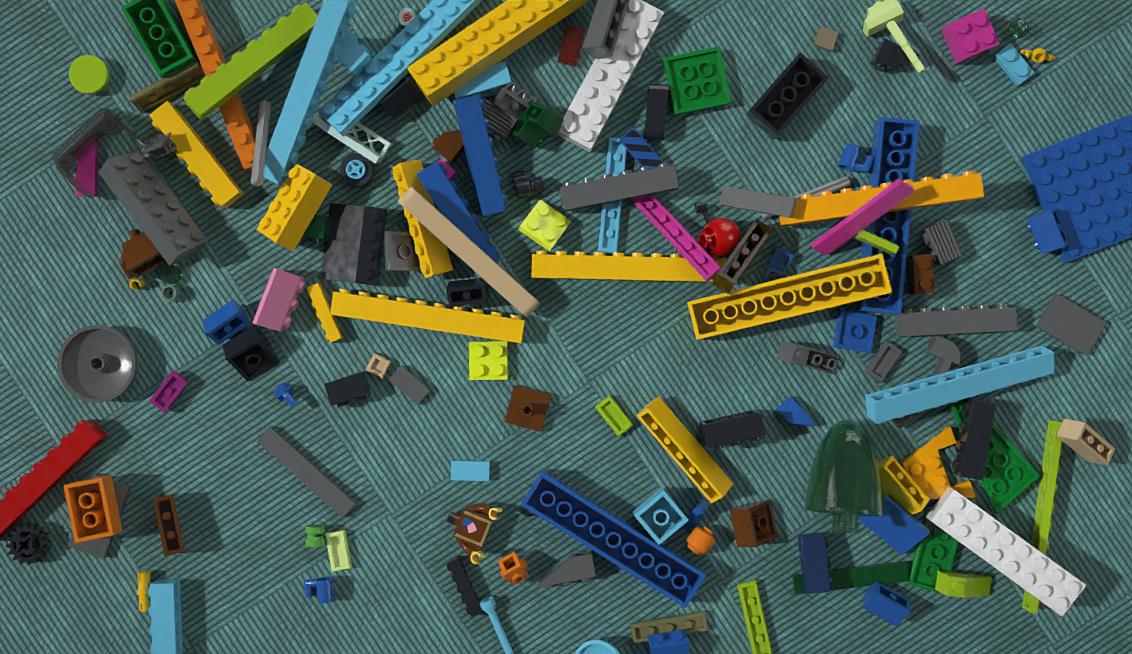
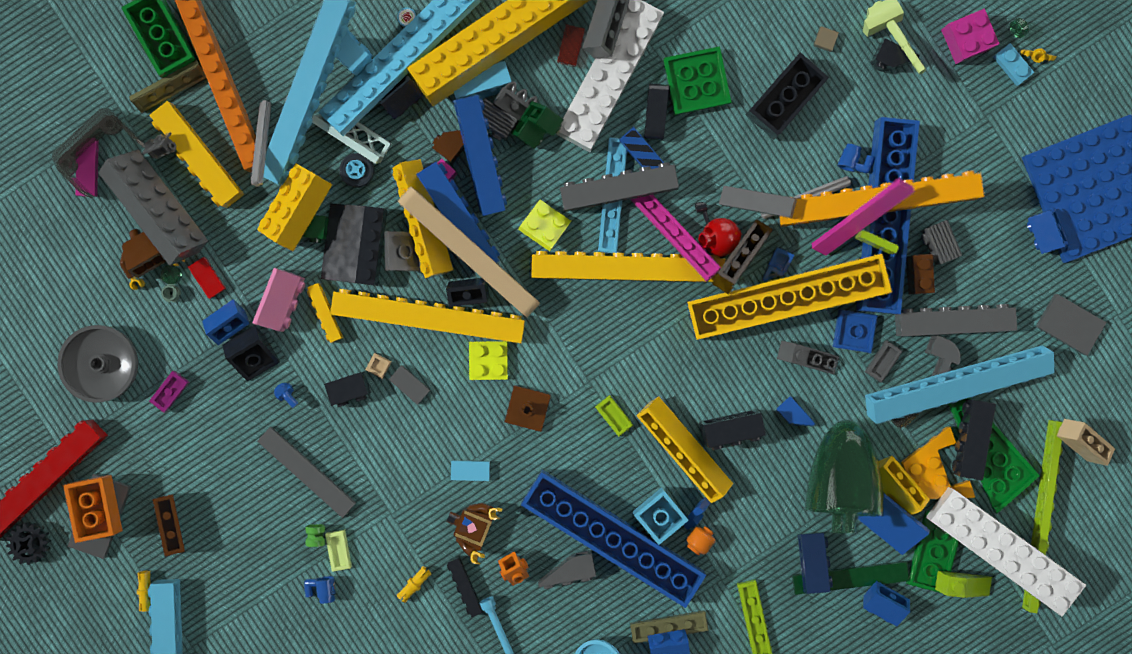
(89, 75): lime tile -> none
(207, 278): none -> red tile
(251, 62): lime brick -> none
(414, 584): none -> yellow pin
(526, 187): black piece -> none
(753, 523): reddish brown slope -> none

